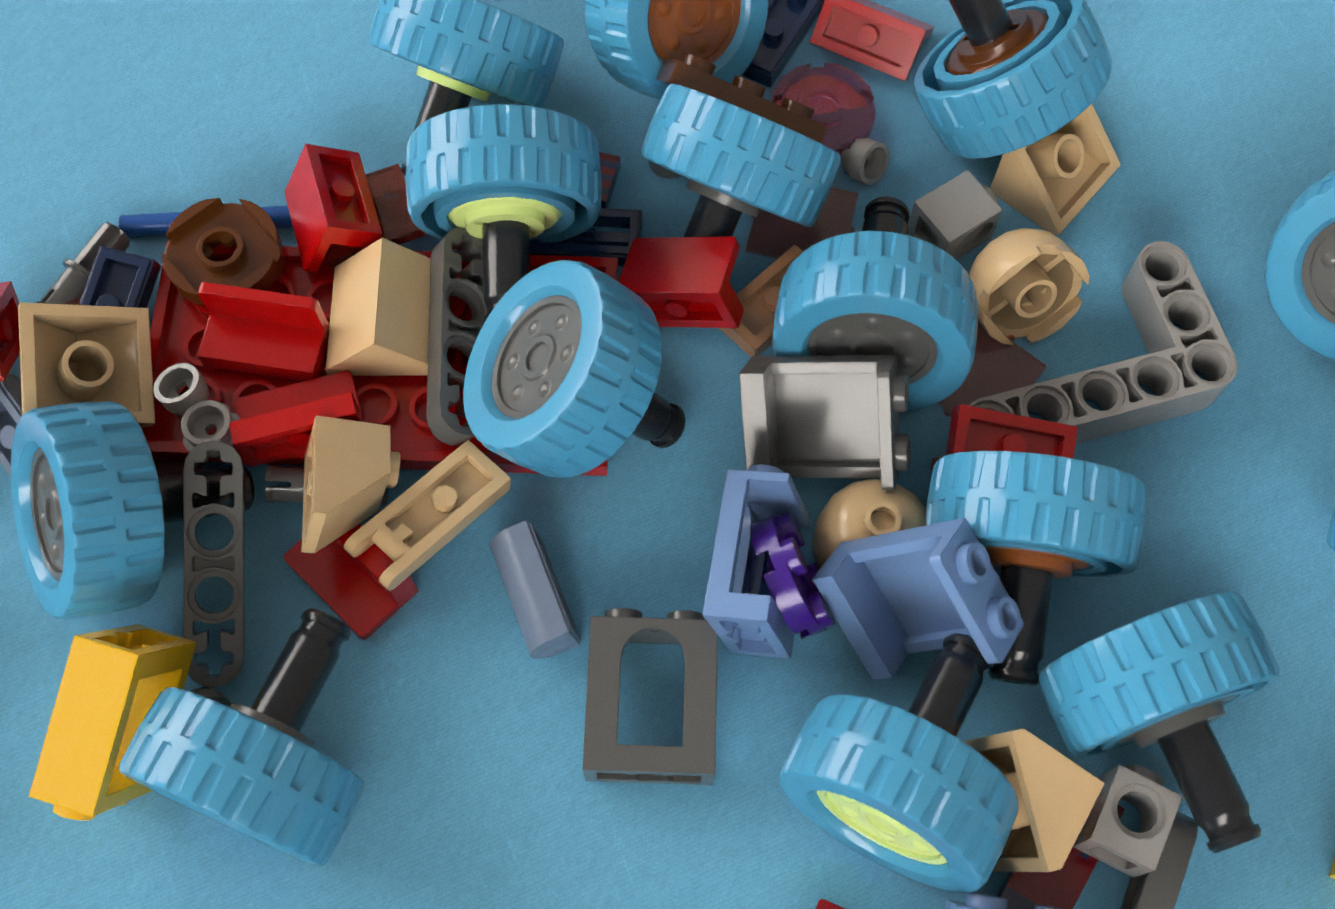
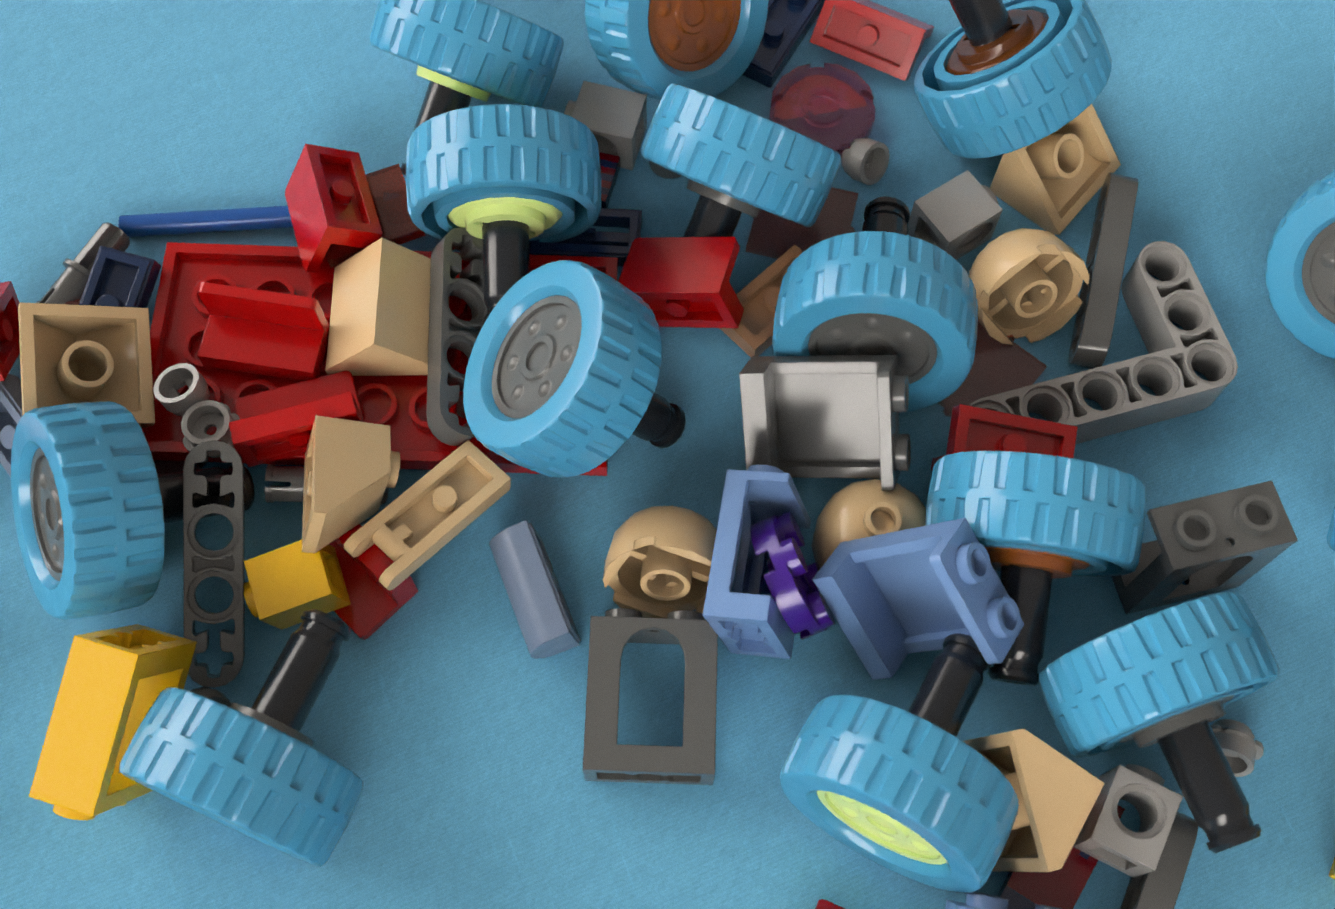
(210, 224): reddish brown plate -> none
(291, 582): none -> yellow brick
(614, 117): none -> light grey brick
(661, 561): none -> tan cylinder
(746, 94): reddish brown plate -> none
(1105, 267): none -> dark grey beam
(1208, 545): none -> dark grey panel
(1238, 745): none -> light grey plate

